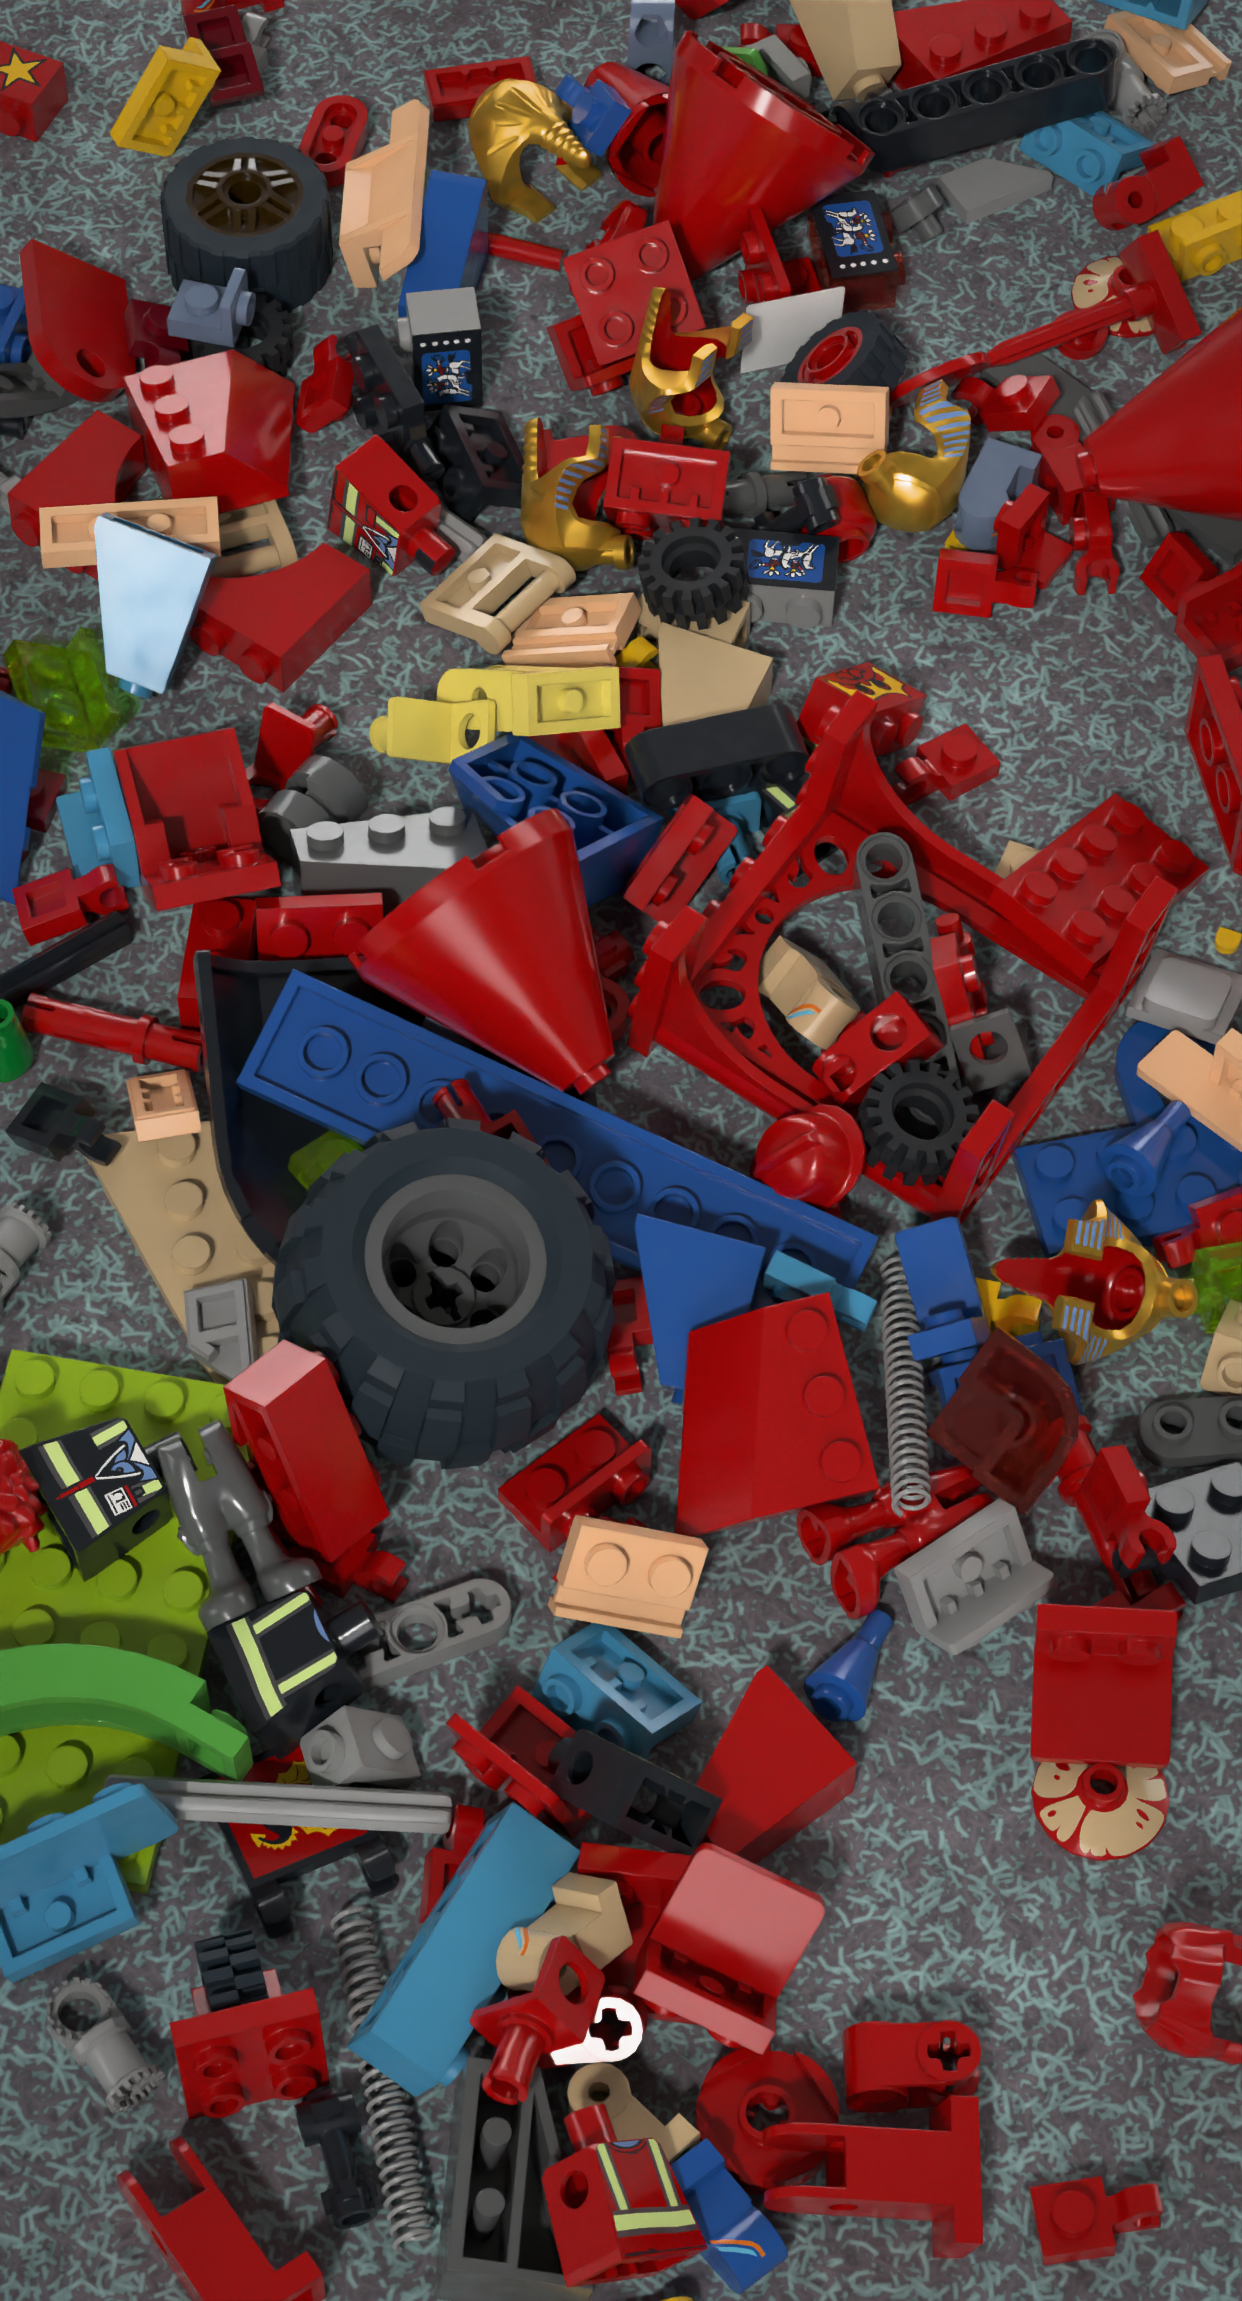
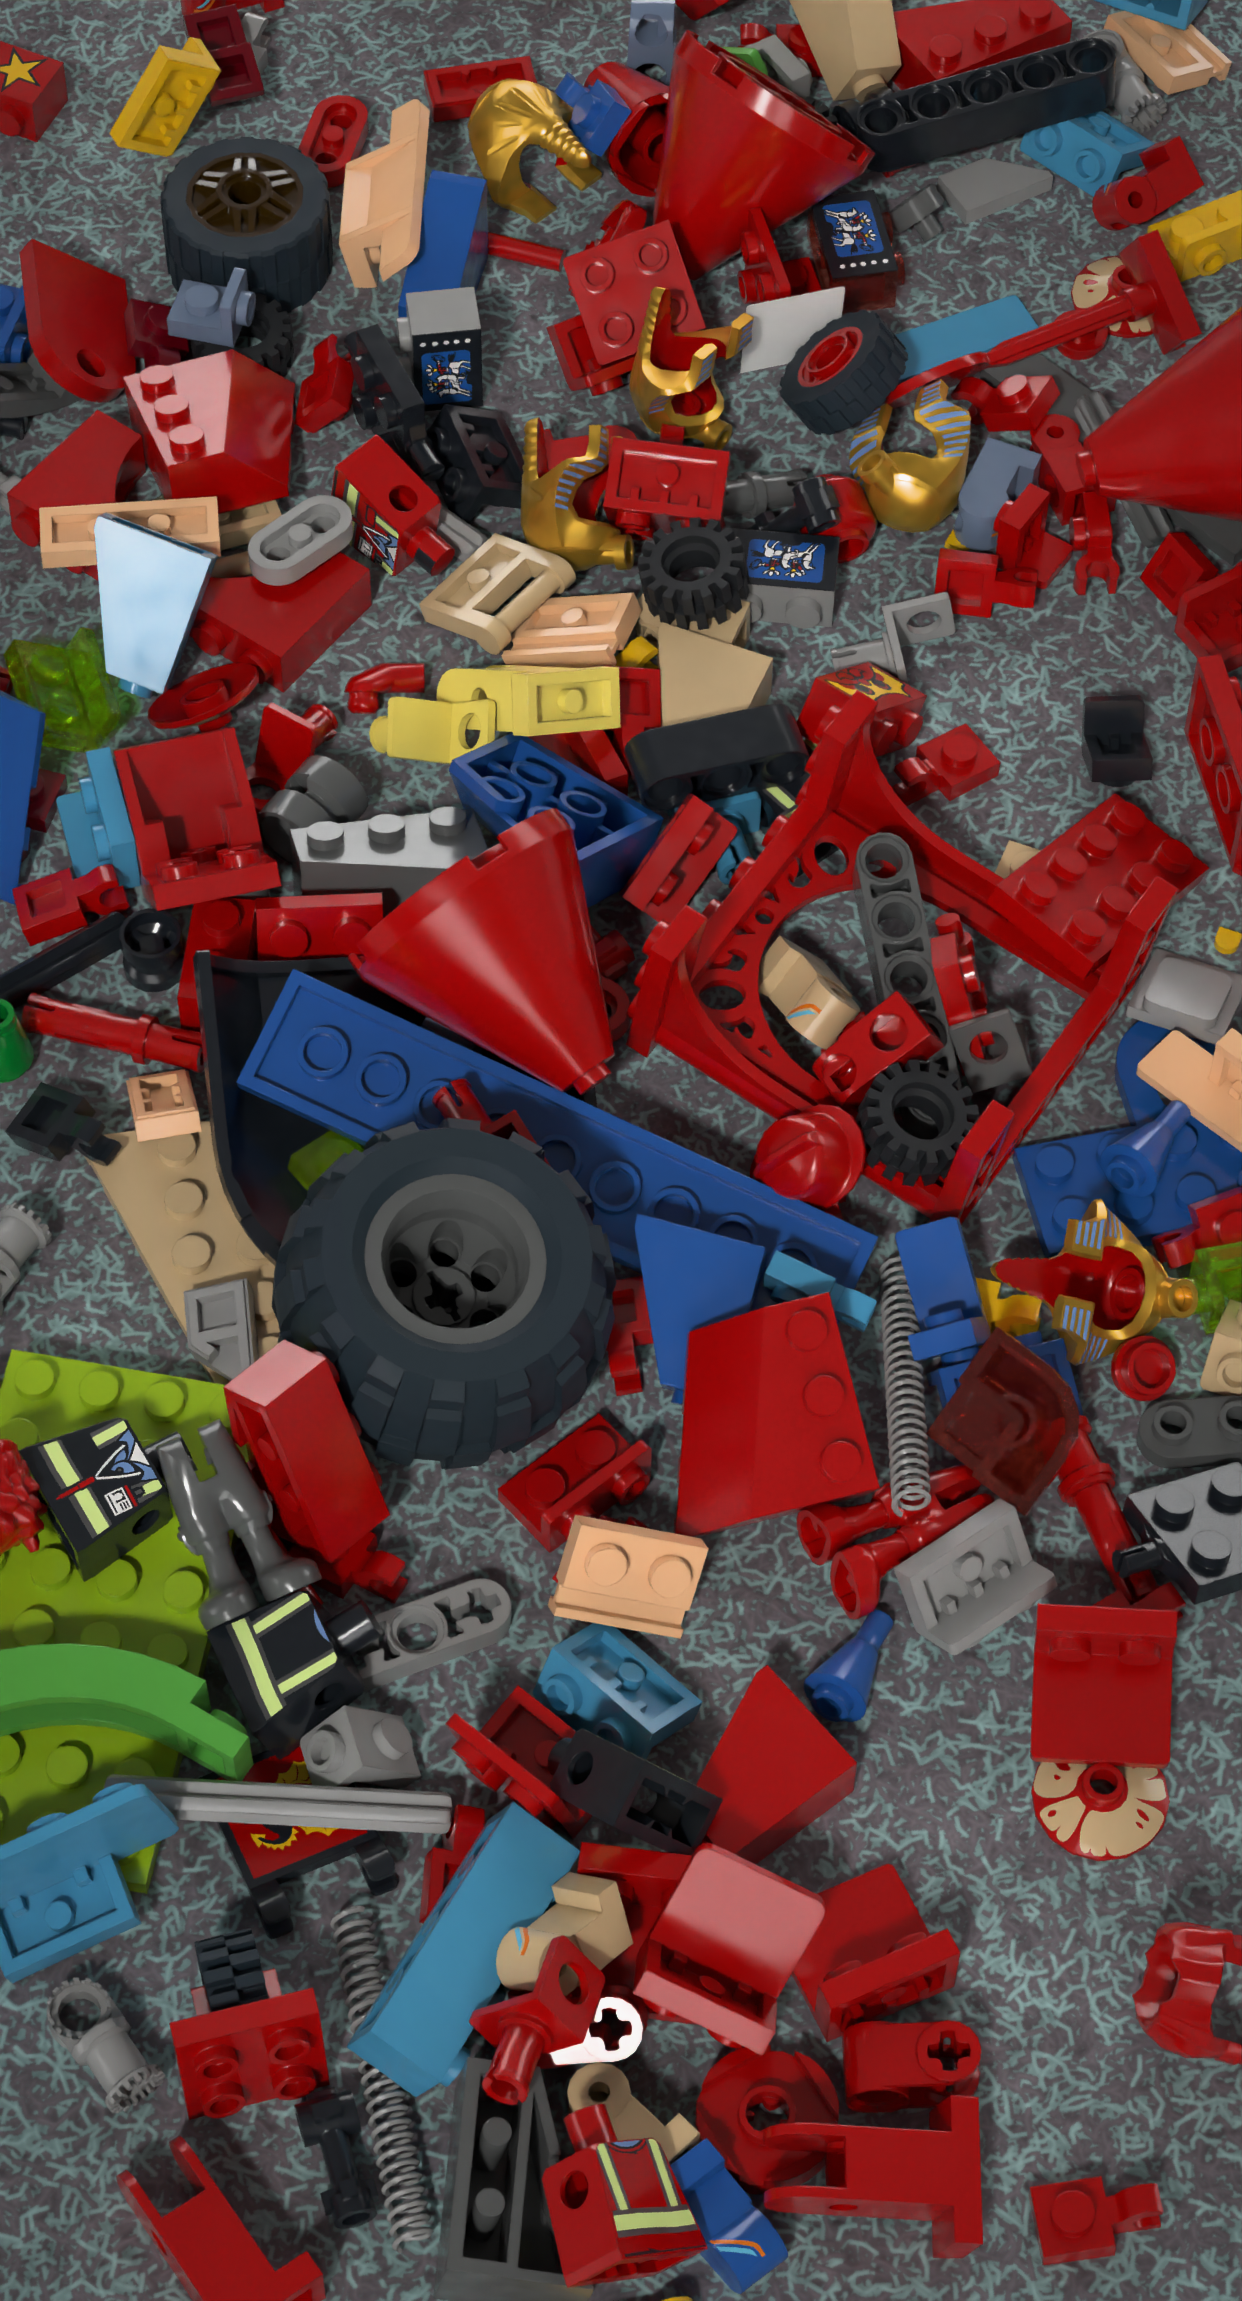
(152, 950): none -> black wheel
(204, 698): none -> red dish
(293, 544): none -> light grey plate
(383, 678): none -> red arm
(826, 426): light nougat plate -> none
(872, 1954): none -> red bracket
(886, 652): none -> light grey bracket
(964, 334): none -> dark azure piece
(1115, 740): none -> black bracket
(1118, 1503): red plate -> none
(1143, 1368): none -> red plate

